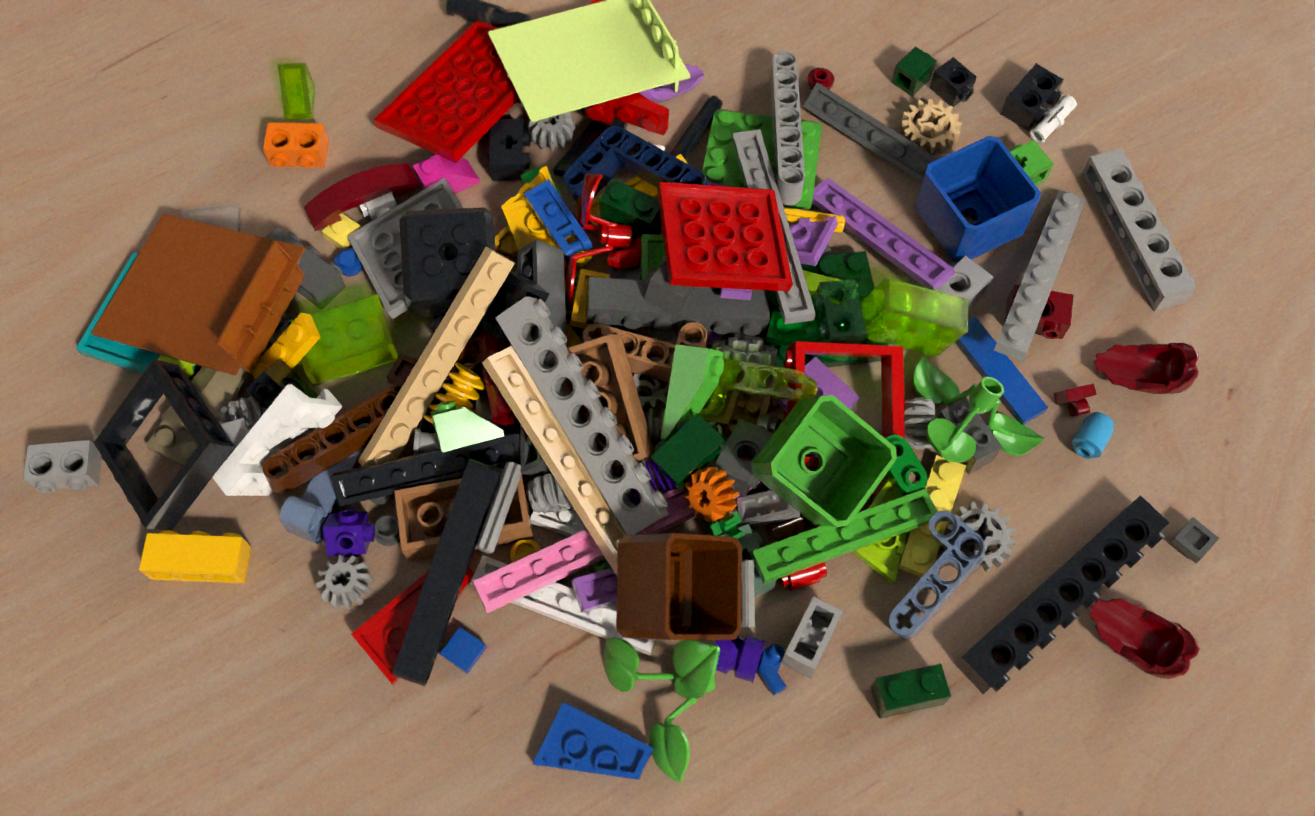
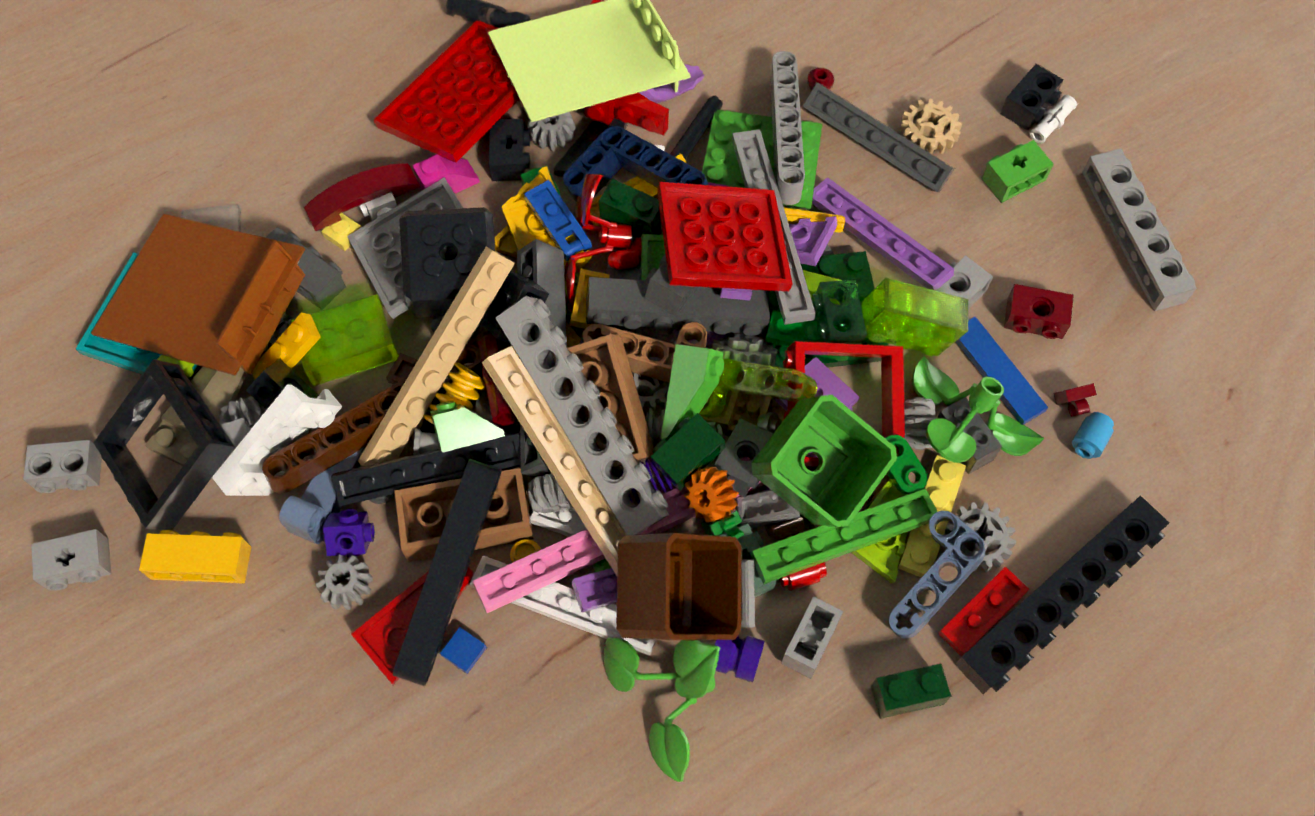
(71, 559): none -> light grey brick
(296, 90): clear neon green slope -> none
(296, 145): orange brick -> none
(348, 262): blue plate -> none
(387, 530): dark grey plate -> none
(499, 507): light grey axle -> none
(591, 746): blue wing -> none
(769, 667): blue arm -> none
(913, 71): dark green brick -> none
(953, 82): black brick -> none
(981, 183): blue plate -> none
(983, 611): none -> red plate
(1040, 276): light grey plate -> none
(1144, 638): dark red hair -> none
(1150, 367): dark red hair -> none
(1194, 540): dark grey plate -> none

